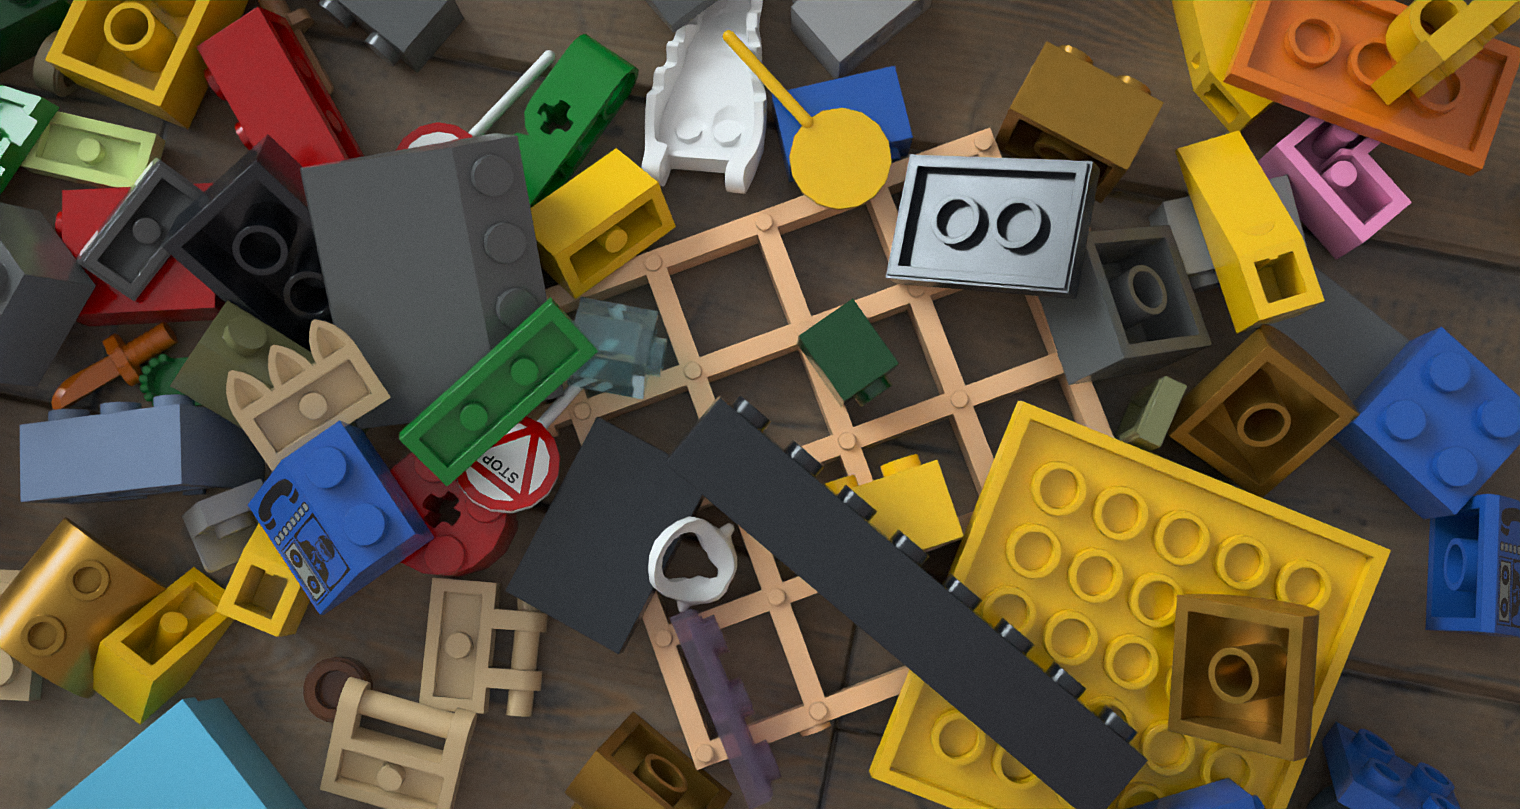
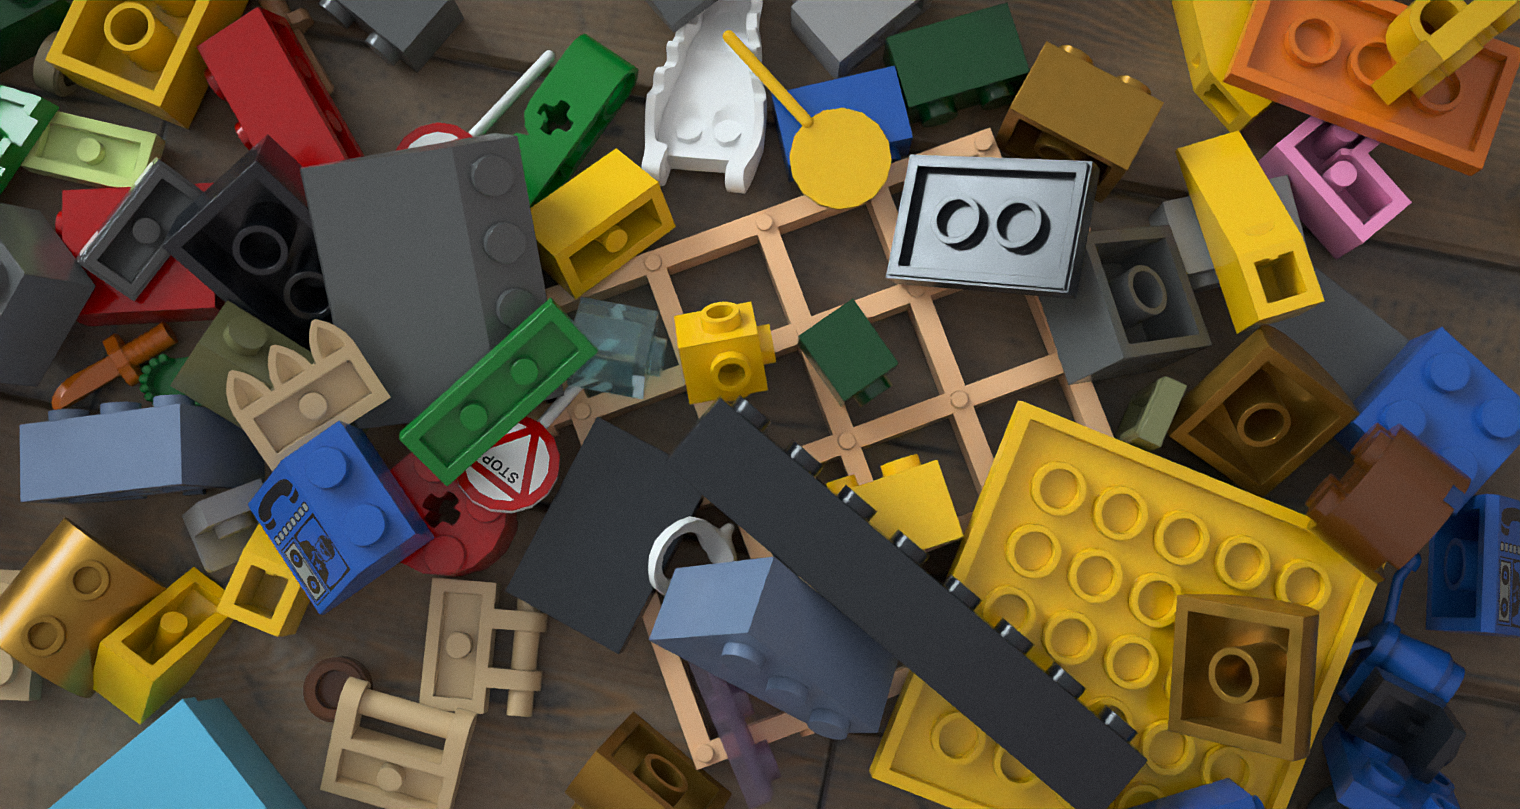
(723, 352): none -> yellow brick
(777, 642): none -> sand blue wedge
(958, 65): none -> dark green brick
(1385, 501): none -> reddish brown brick
(1401, 654): none -> blue piece
(1404, 723): none -> black bracket

